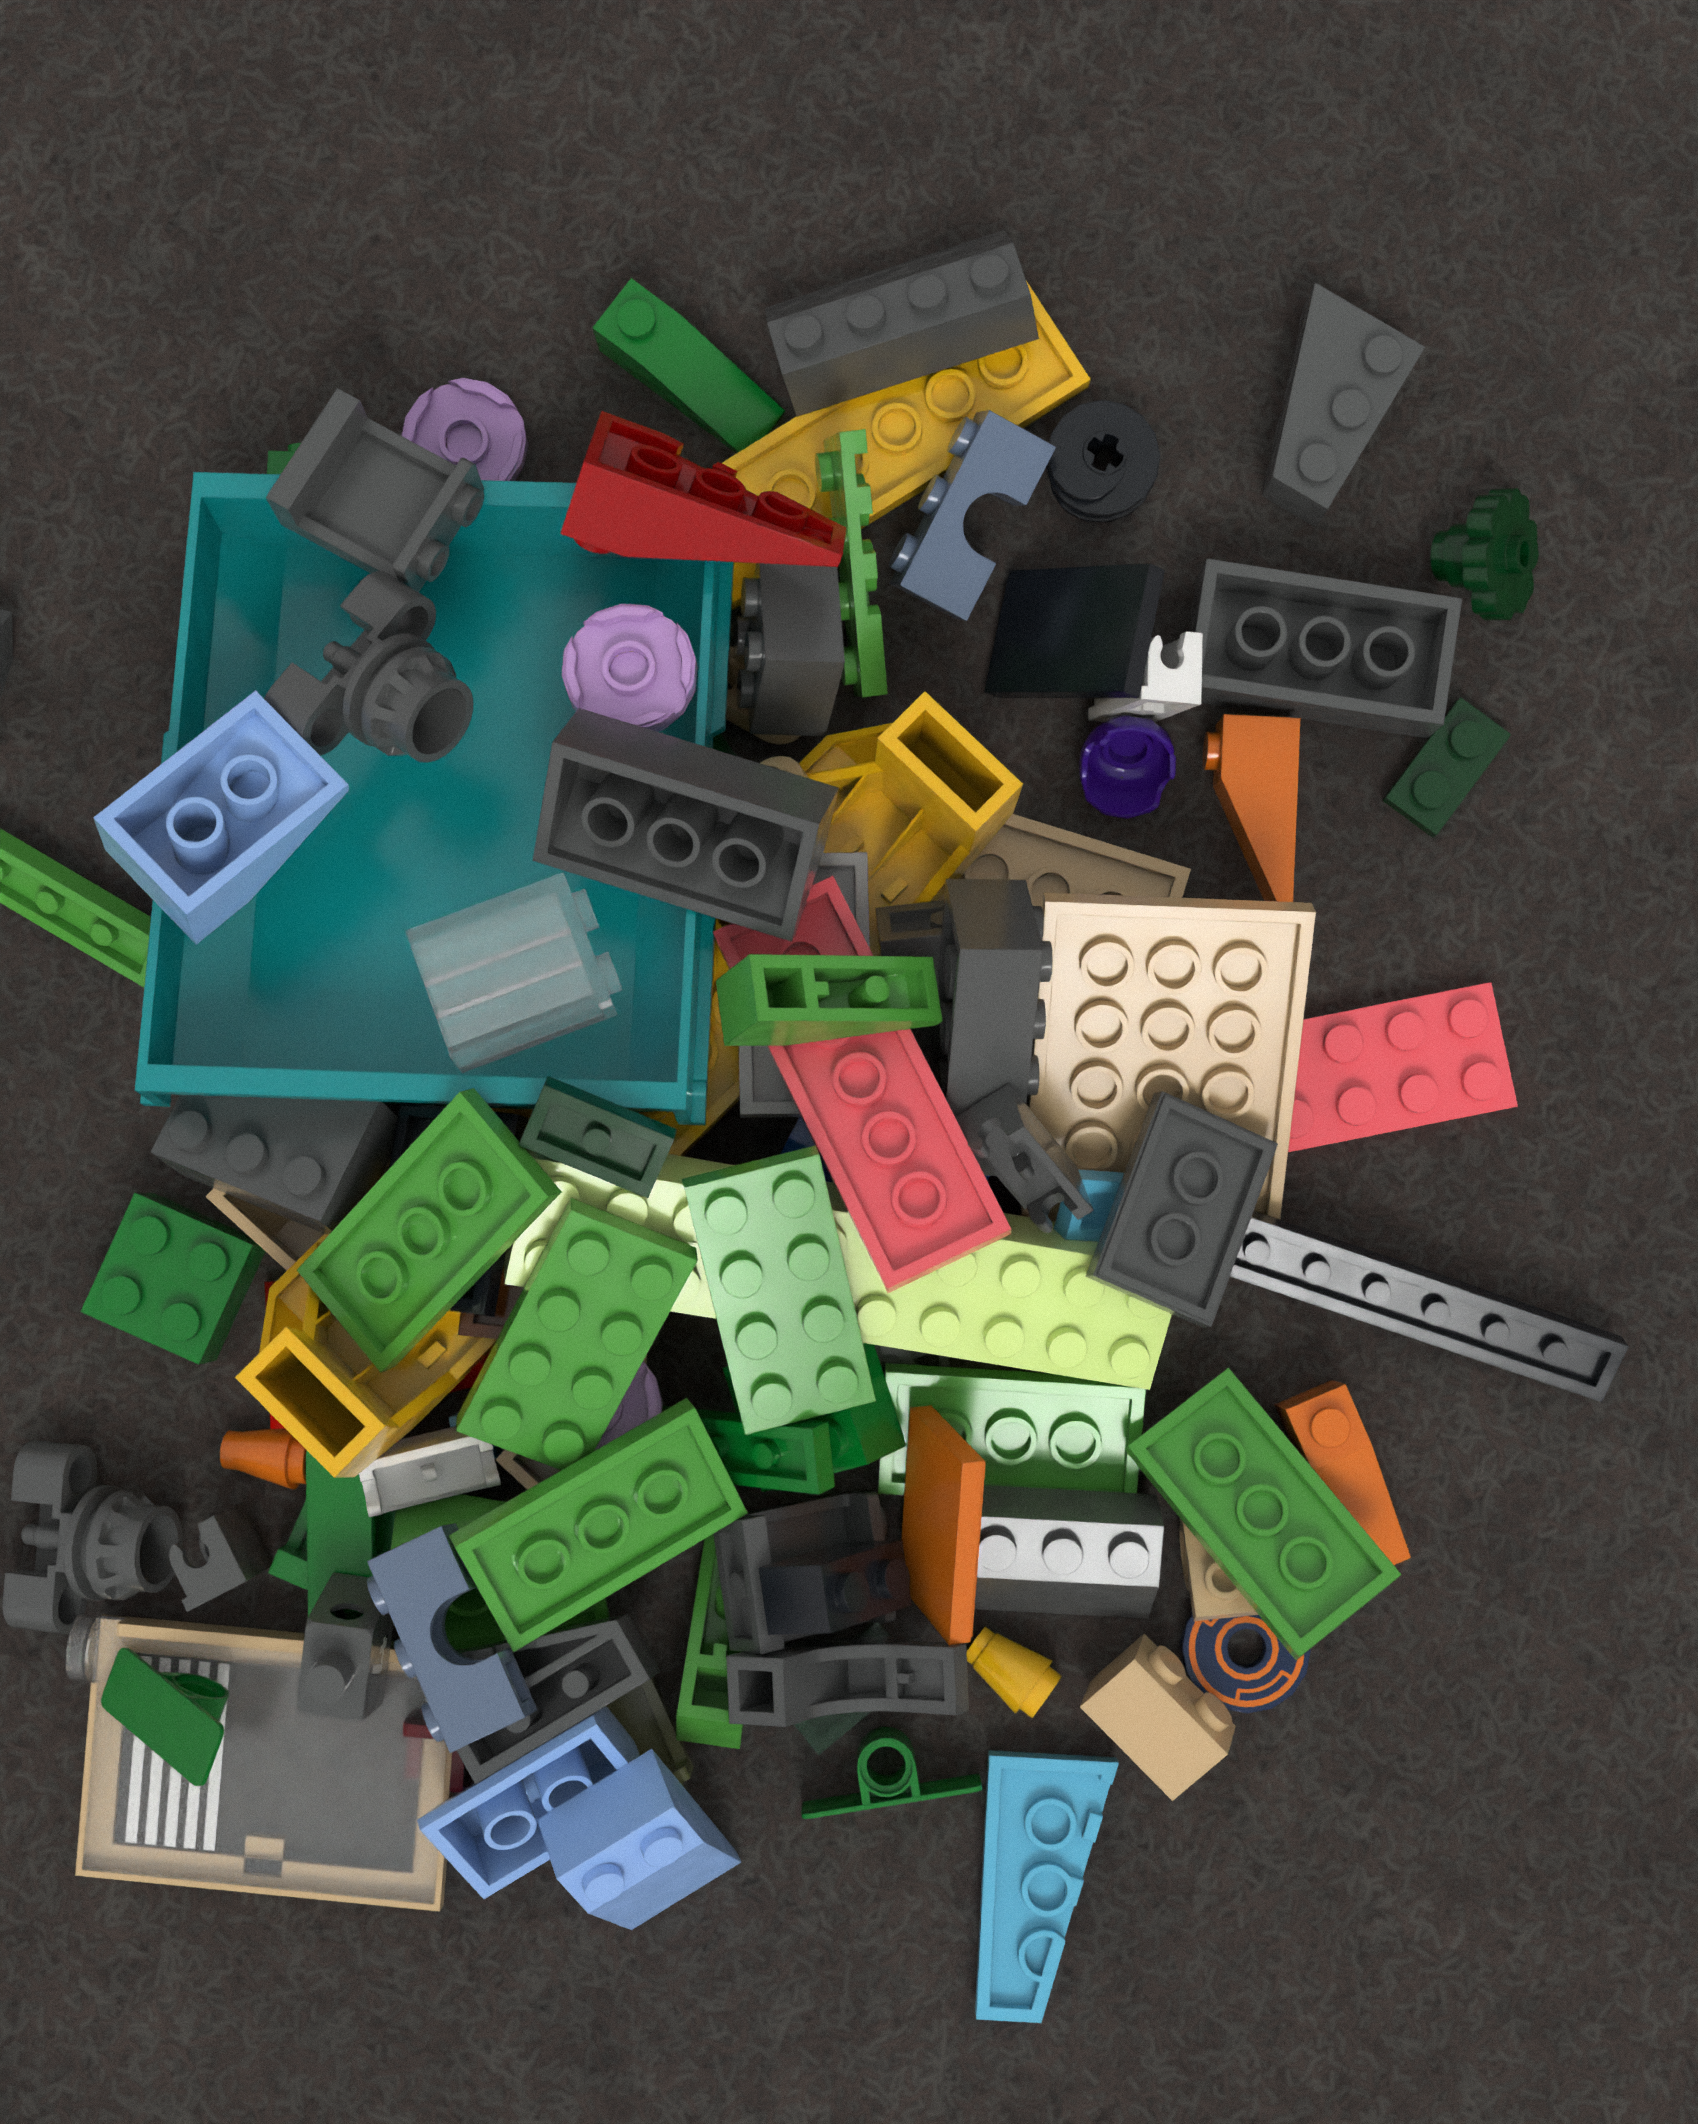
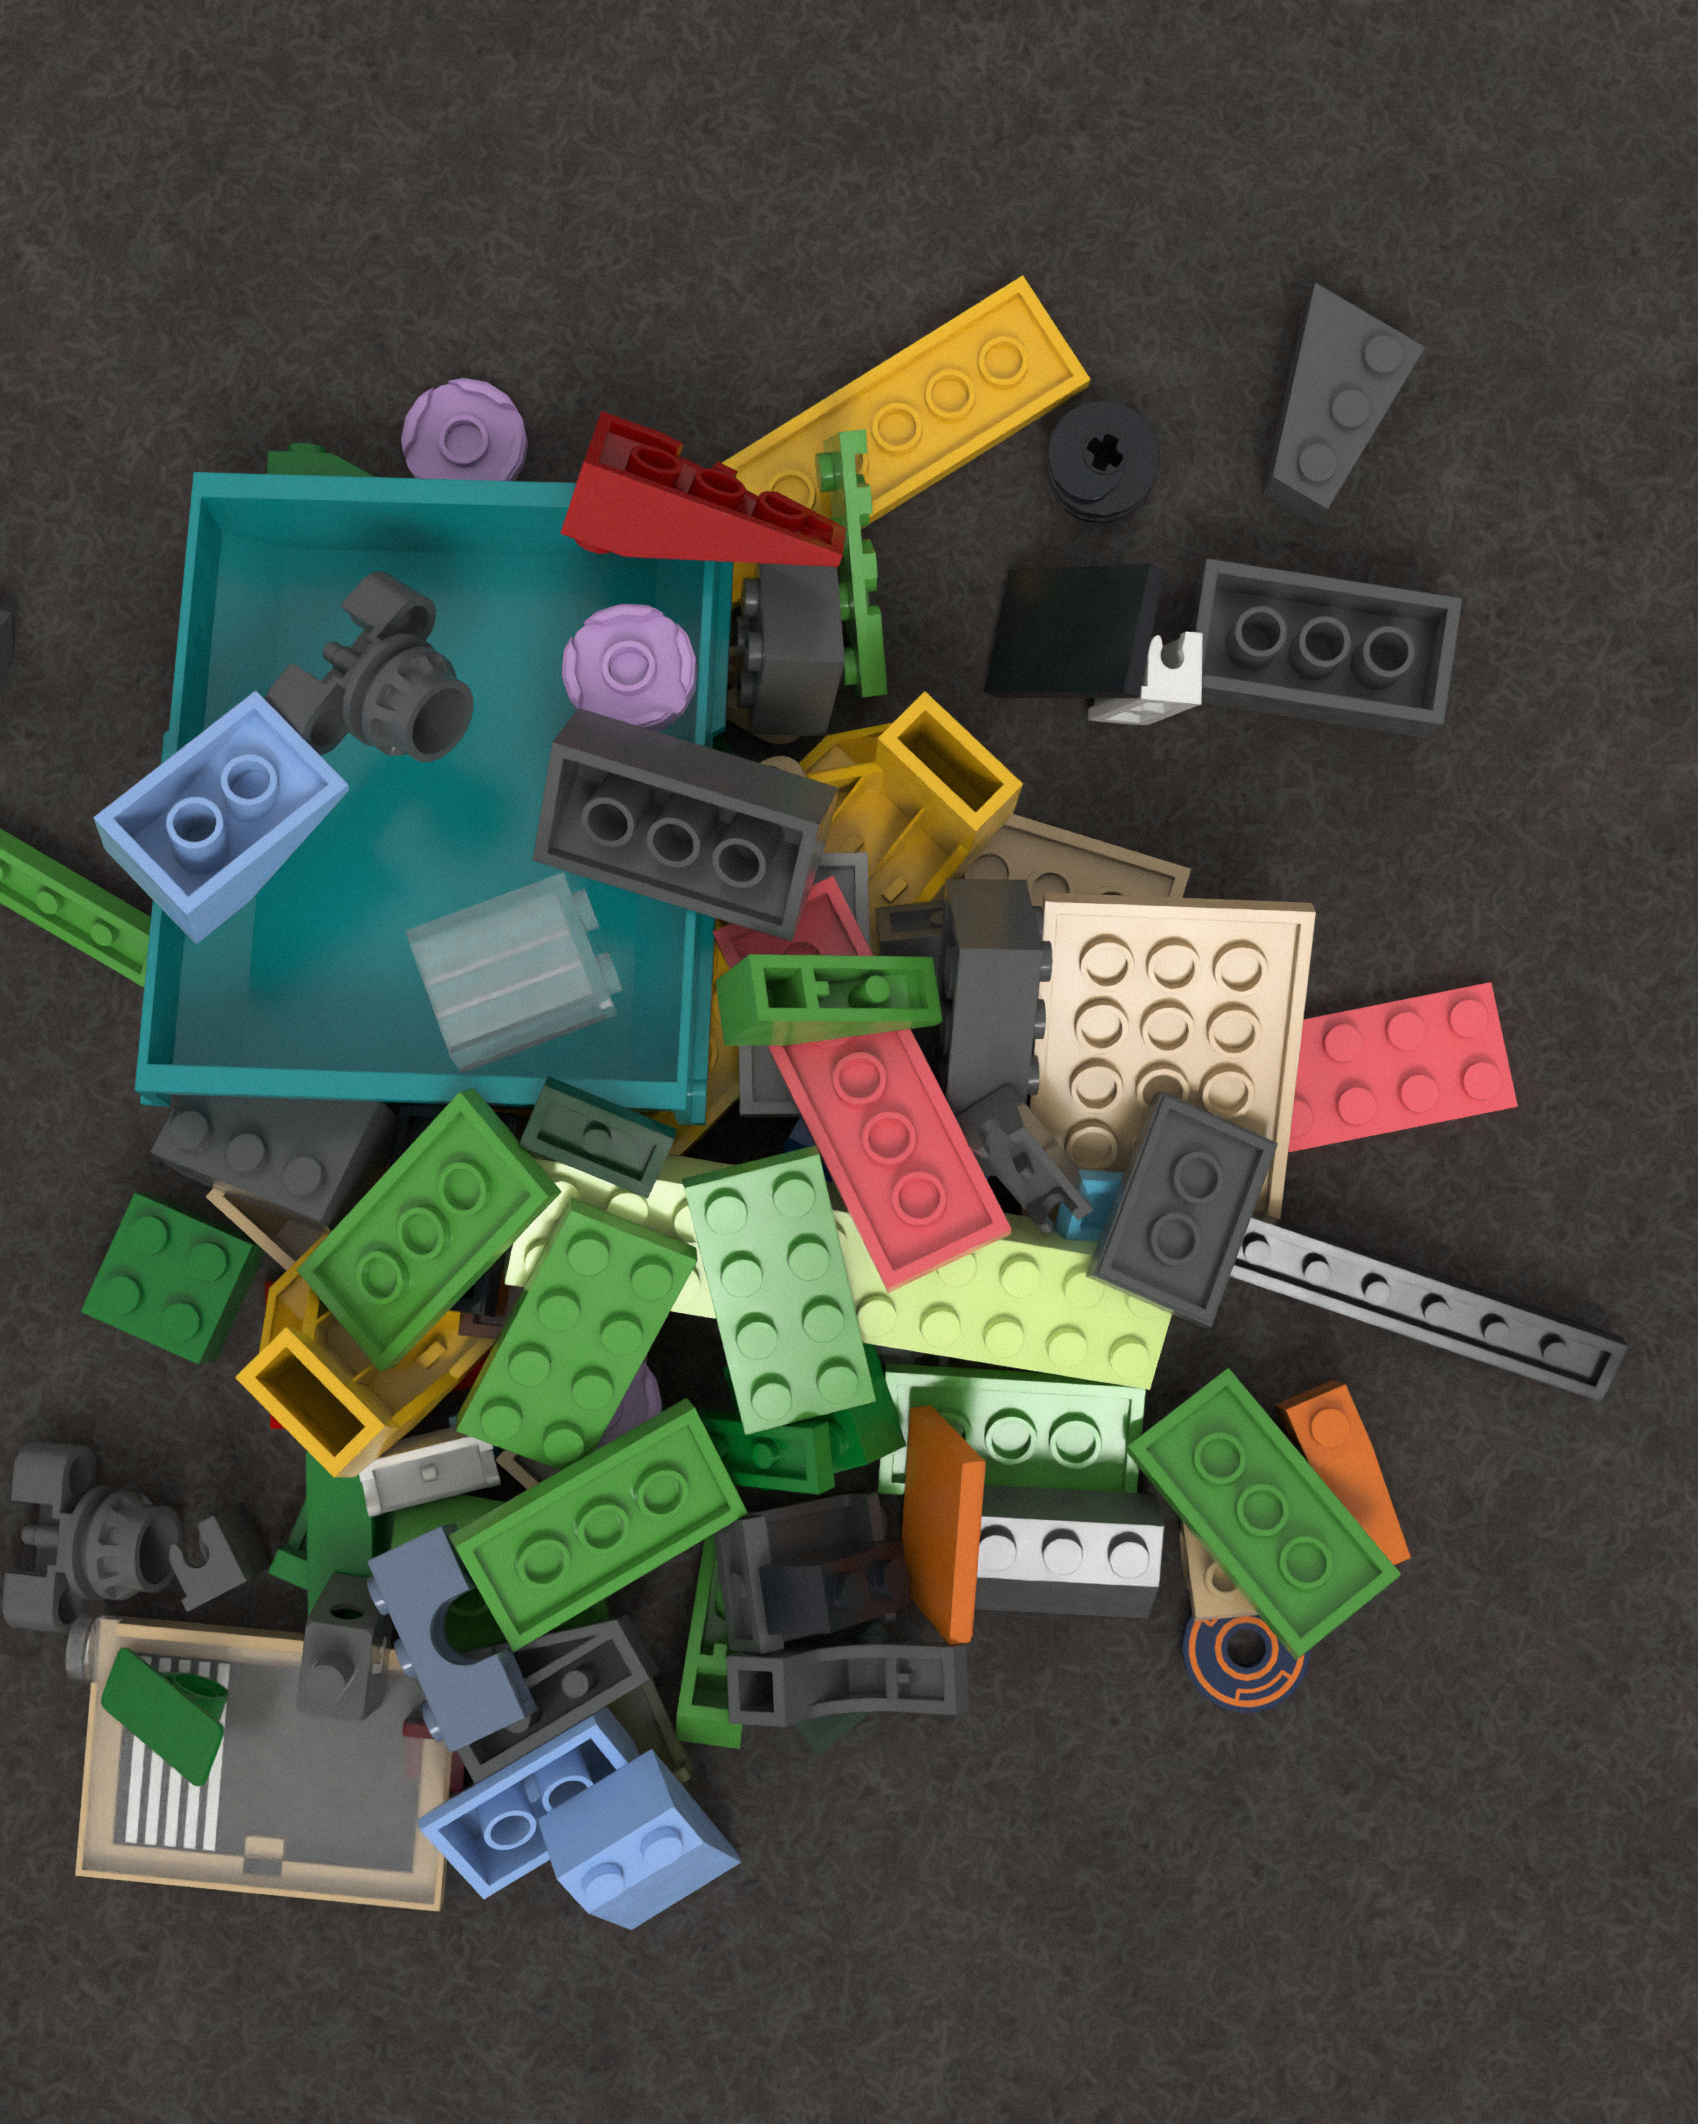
(266, 1455): orange cone -> none
(375, 495): dark grey panel -> none
(684, 368): green slope -> none
(891, 1789): green piece -> none
(902, 322): dark grey slope -> none
(987, 459): sand blue arch -> none
(1013, 1671): yellow cone -> none
(1035, 1851): medium azure wing -> none
(1129, 749): dark purple hair -> none
(1159, 1716): tan brick -> none
(1258, 789): orange slope -> none
(1446, 767): dark green plate -> none
(1491, 554): dark green plant -> none

